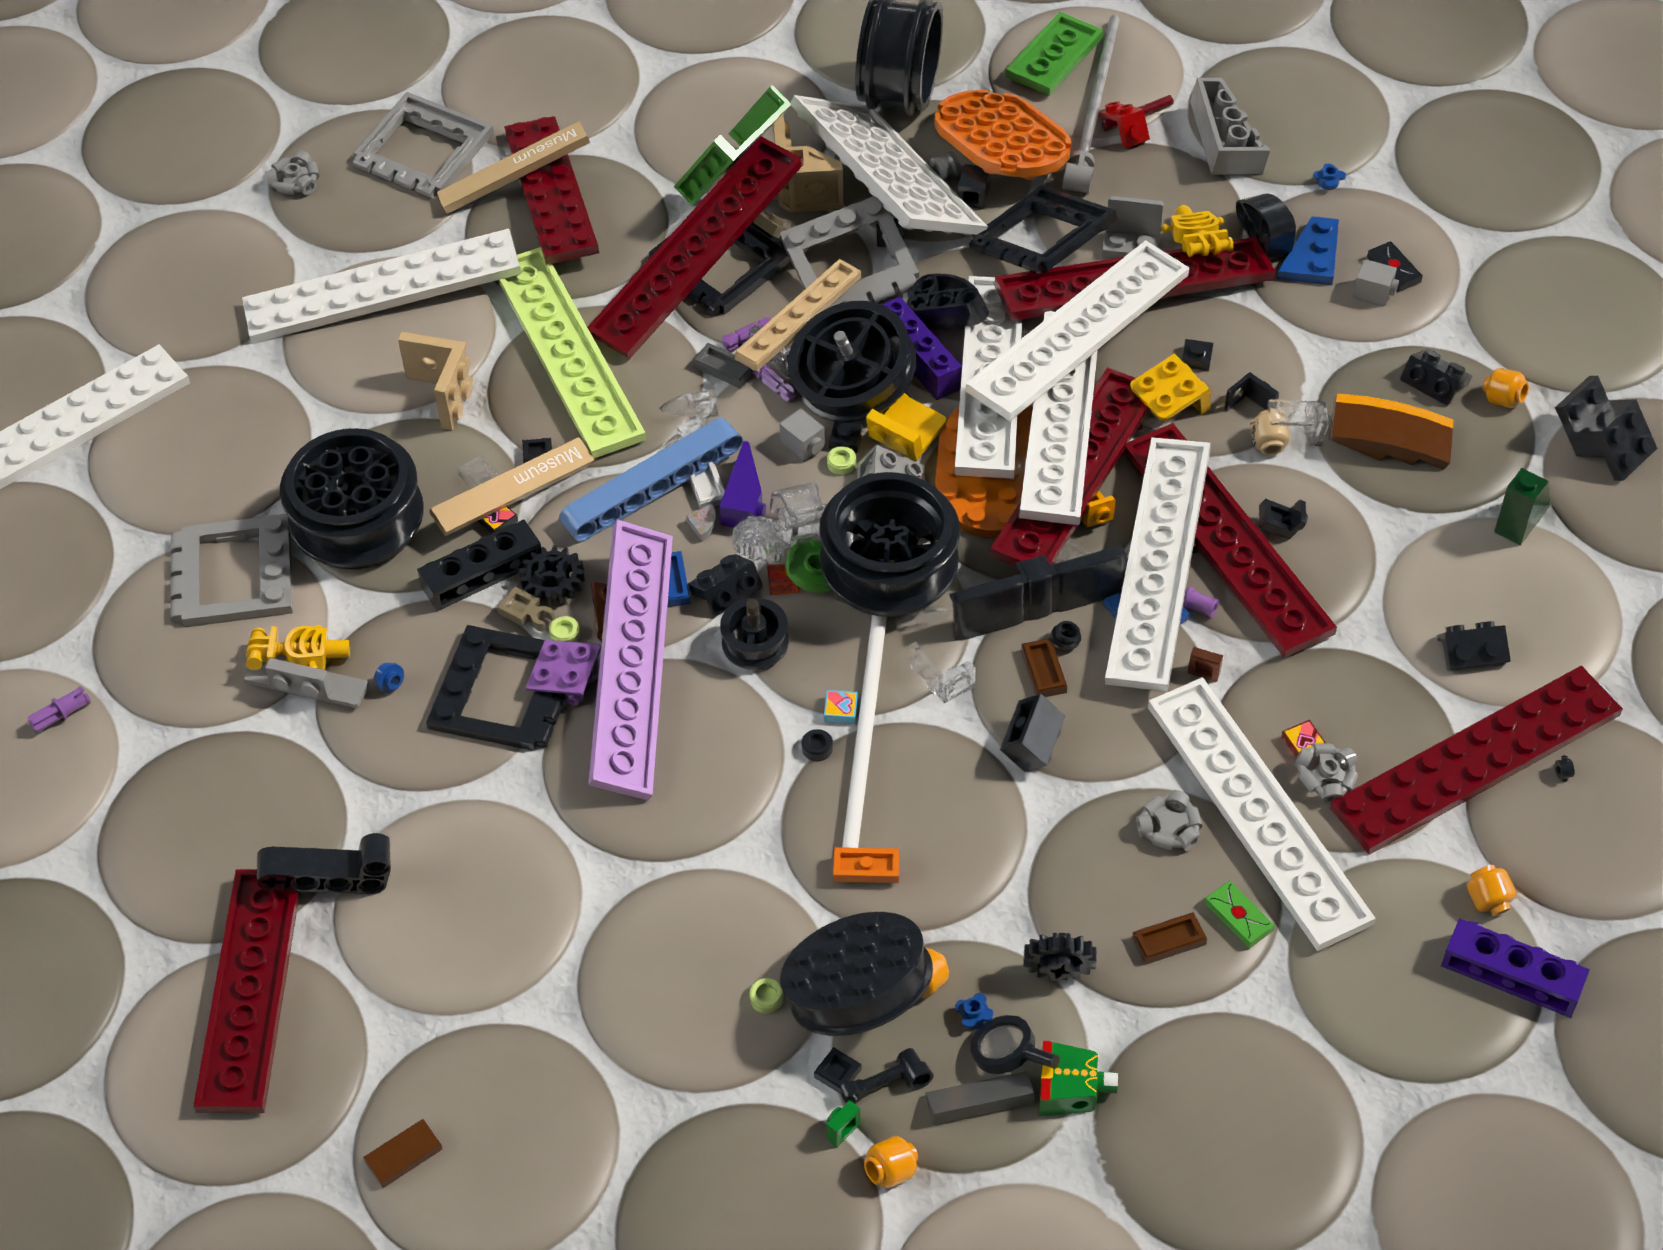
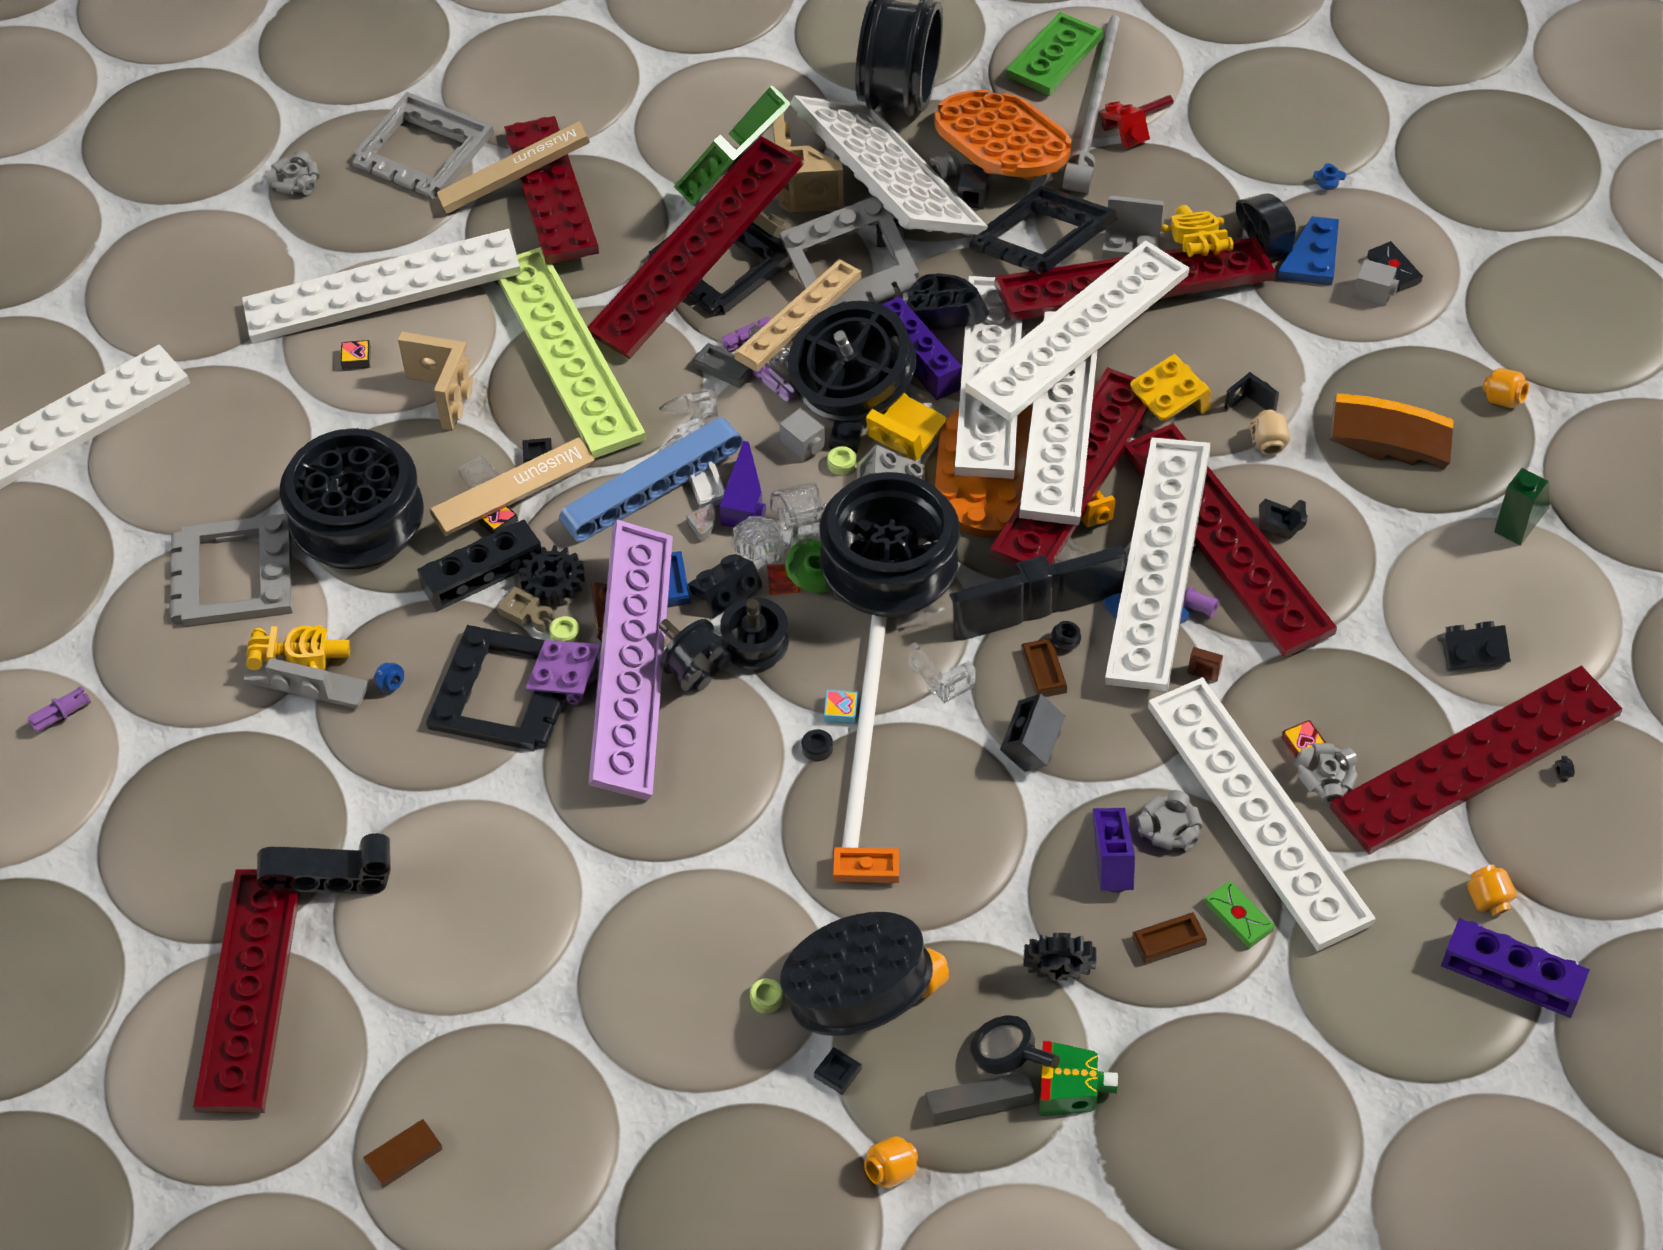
(355, 354): none -> tile
(694, 653): none -> black wheel
(842, 1123): green plate -> none
(910, 1068): black brick -> none
(977, 1018): blue plate -> none
(1114, 849): none -> dark purple slope
(1197, 354): black plate -> none
(1224, 130): light grey wedge -> none
(1310, 414): clear bracket -> none
(1435, 376): black bracket -> none
(1606, 428): black bracket -> none

